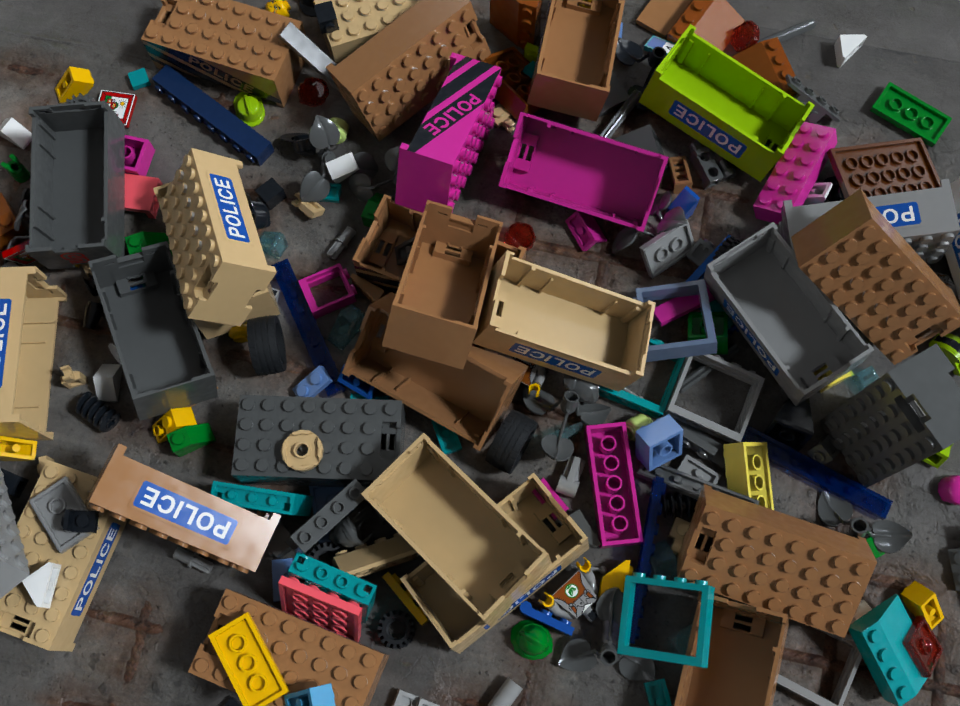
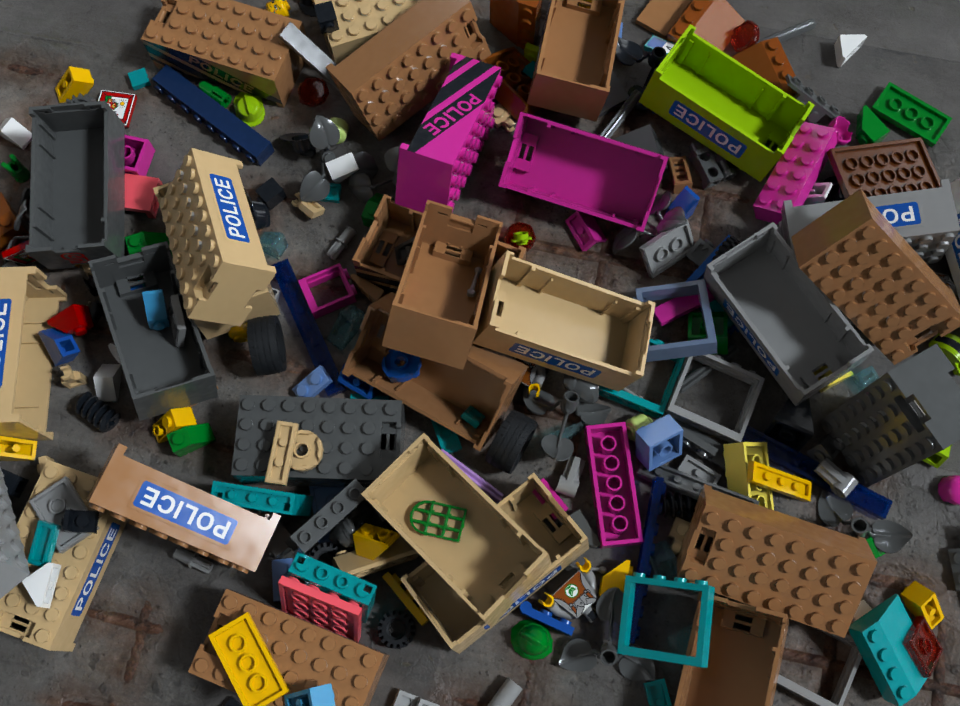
(43, 543): none -> teal tile
(59, 345): none -> blue slope
(73, 320): none -> red slope
(156, 309): none -> dark azure slope
(177, 321): none -> light grey tile
(214, 92): none -> green hinge
(281, 453): none -> tan tile
(373, 540): none -> yellow slope
(401, 373): none -> blue plate
(445, 516): none -> green window
(471, 292): none -> light grey hinge
(472, 416): none -> teal tile
(491, 491): none -> lavender axle
(521, 237): none -> lime plate
(779, 481): none -> yellow plate
(840, 482): none -> light grey piece
(841, 125): none -> dark pink hair
(870, 127): none -> green slope

